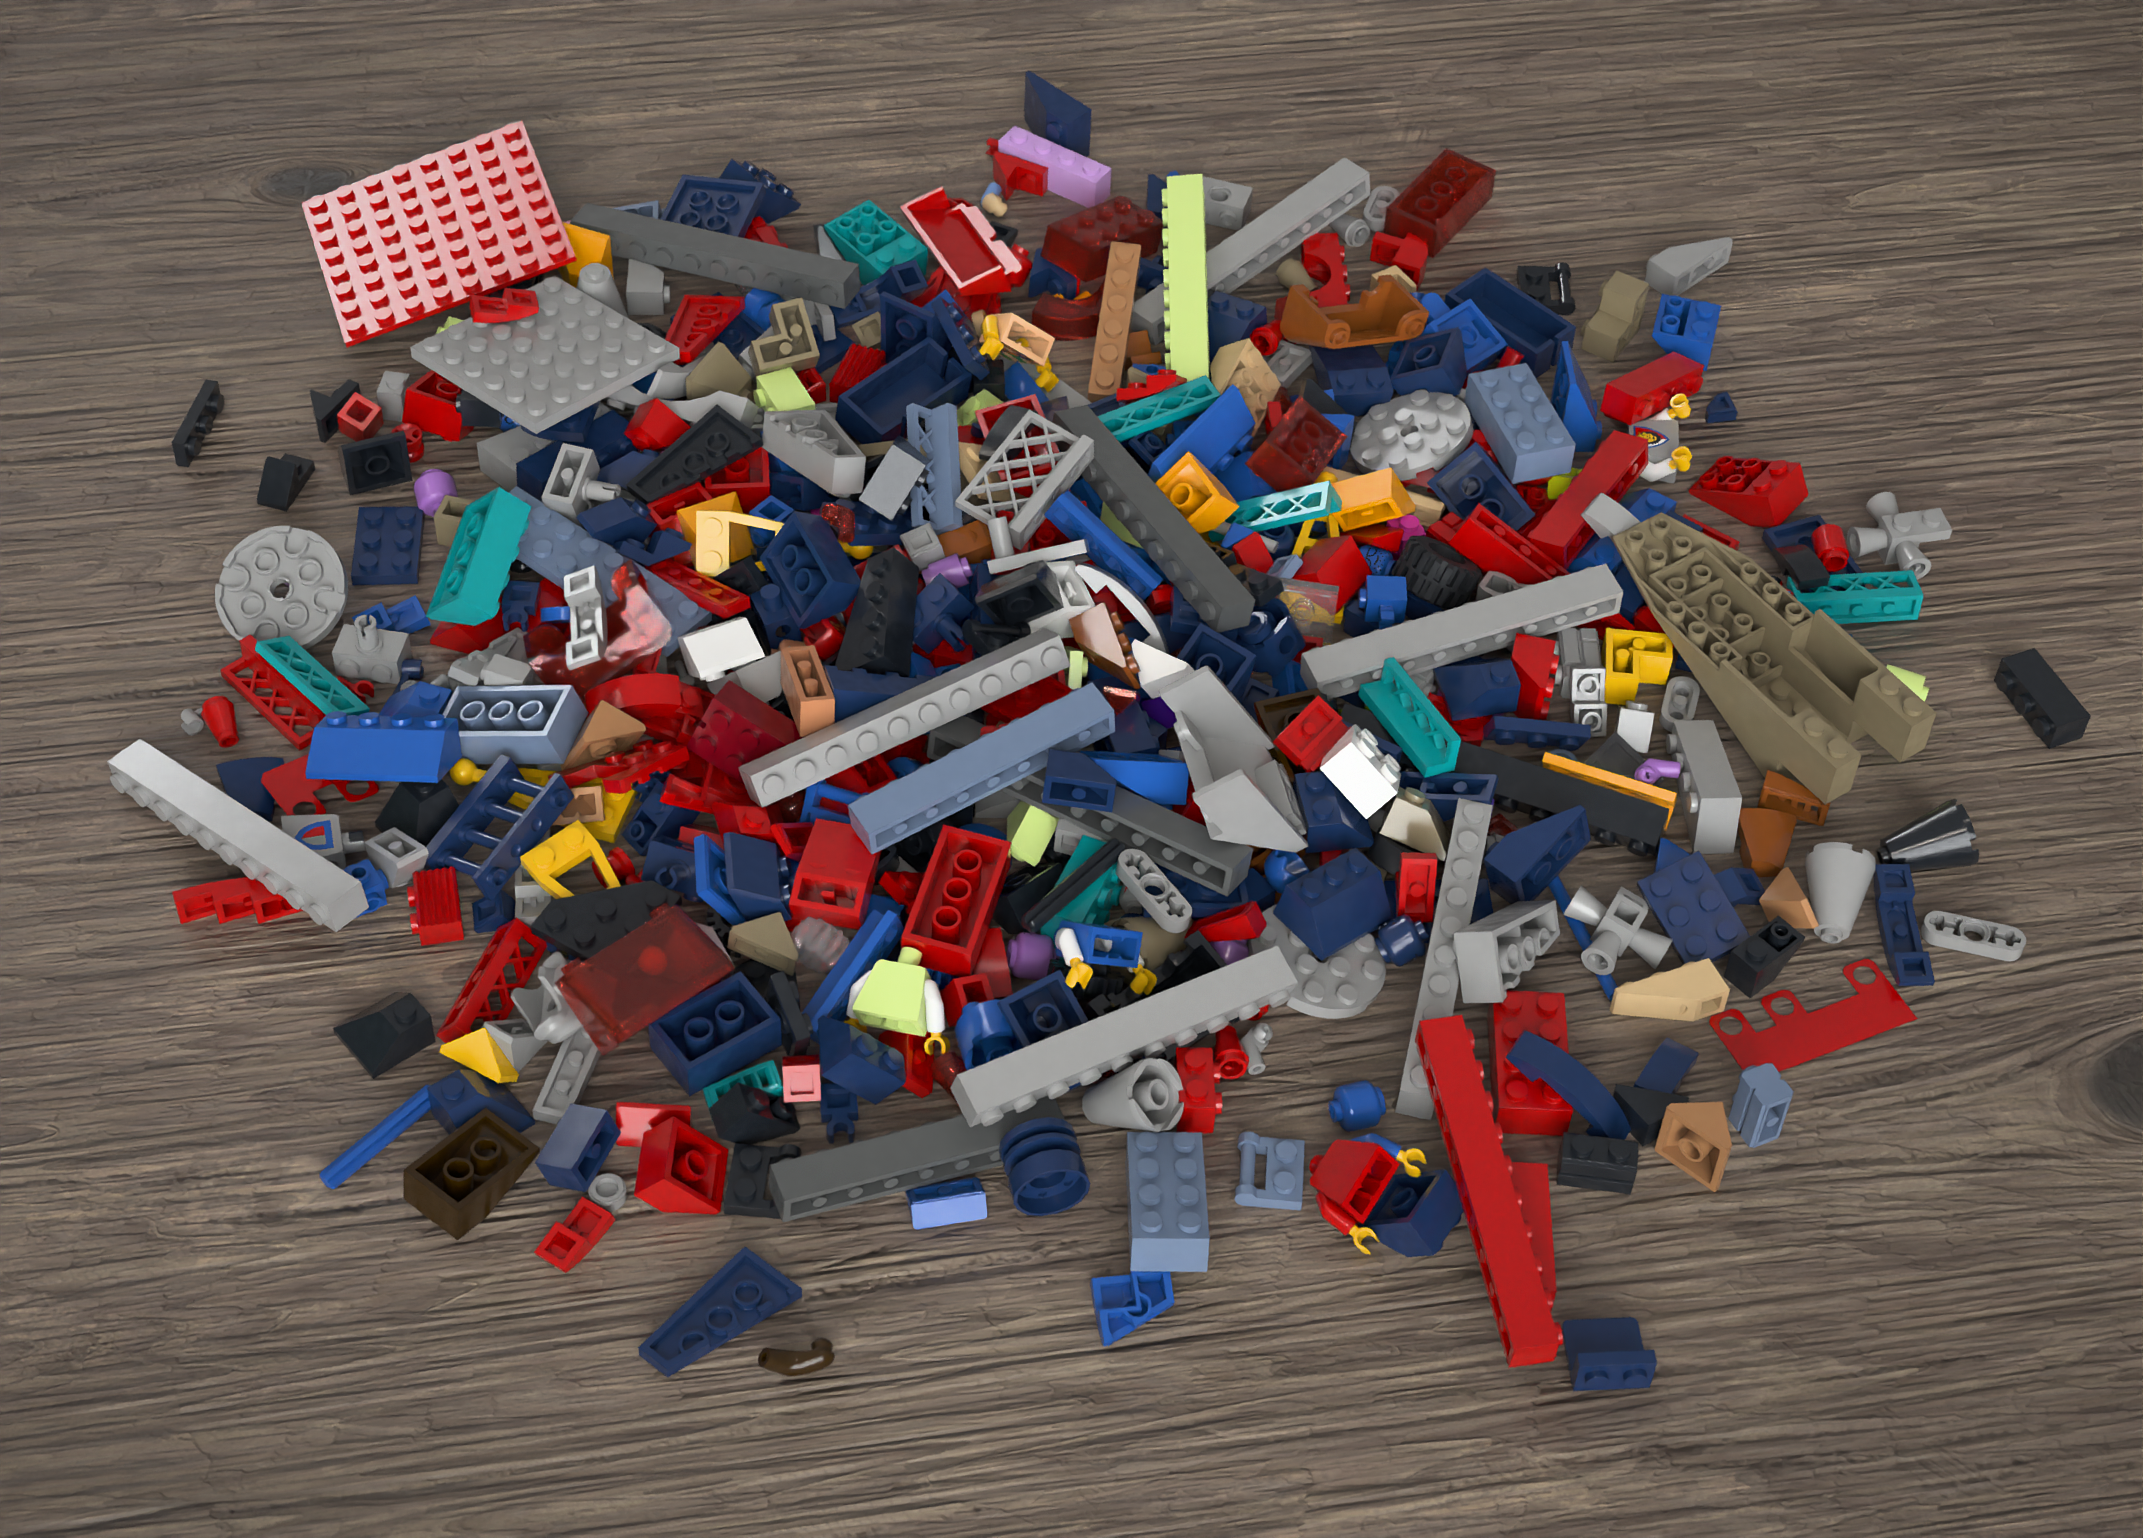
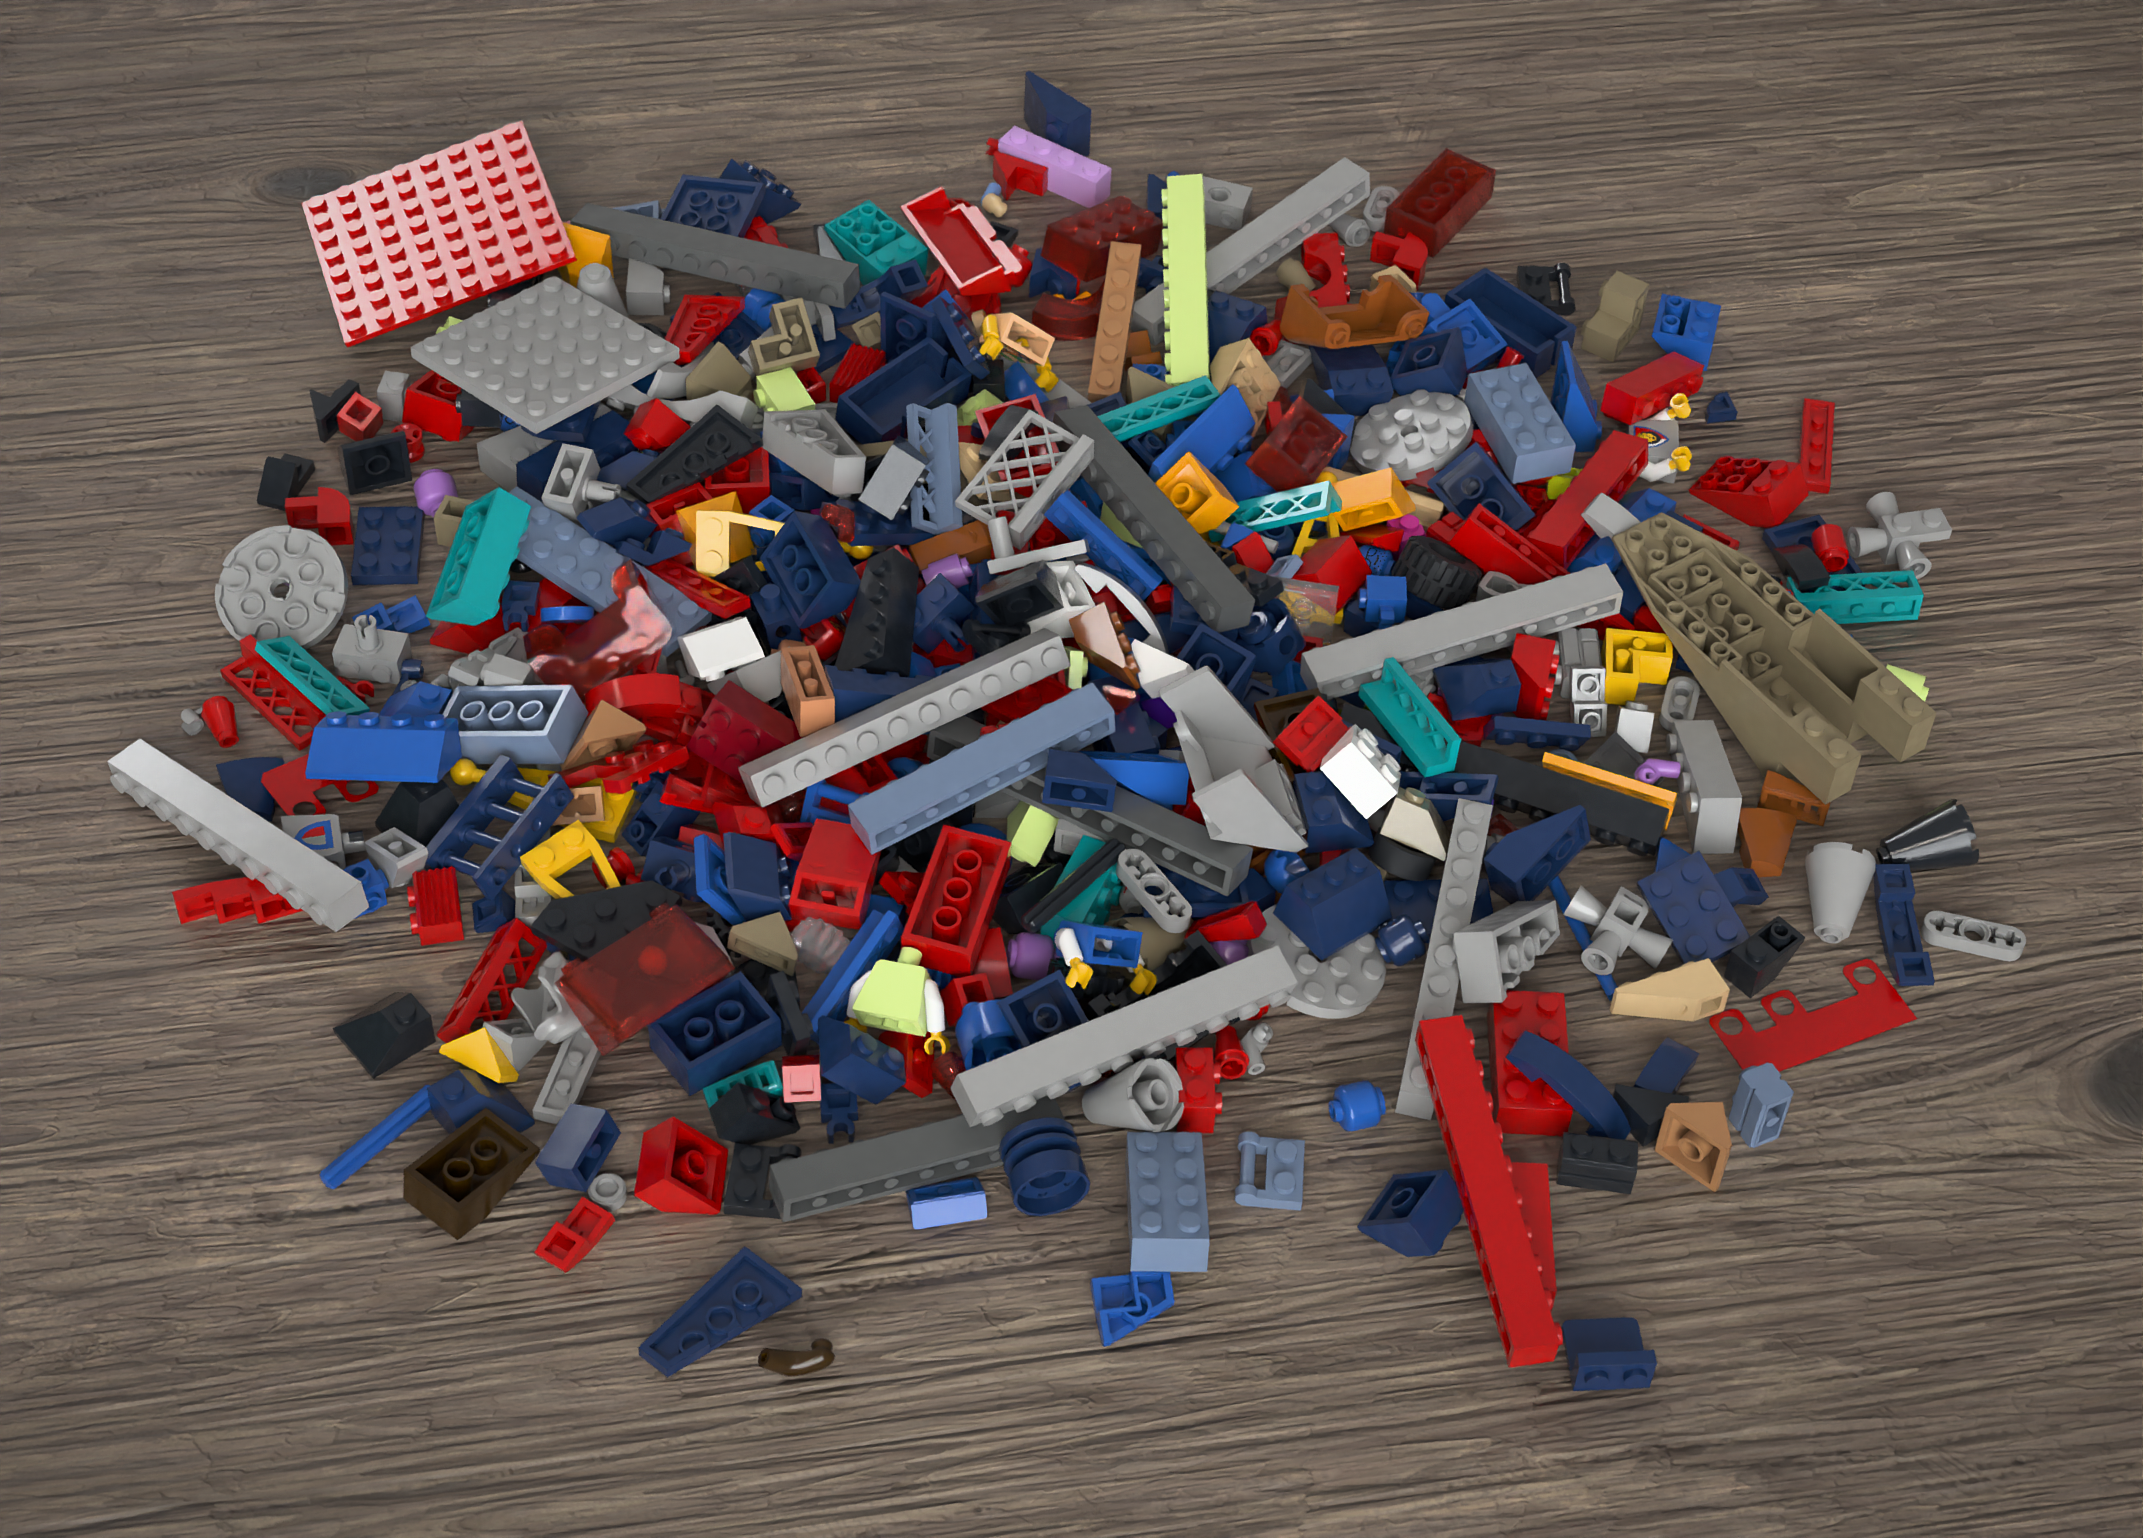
(197, 423): black plate -> none
(327, 512): none -> red brick
(512, 306): red slope -> none
(587, 618): light grey slope -> none
(637, 1118): red slope -> none
(922, 546): light grey slope -> none
(1154, 384): red slope -> none
(1353, 1179): red torso -> none
(1416, 885): red slope -> none
(1685, 265): light grey slope -> none
(1788, 901): medium nougat slope -> none
(1817, 444): none -> red tile
(2041, 698): black brick -> none

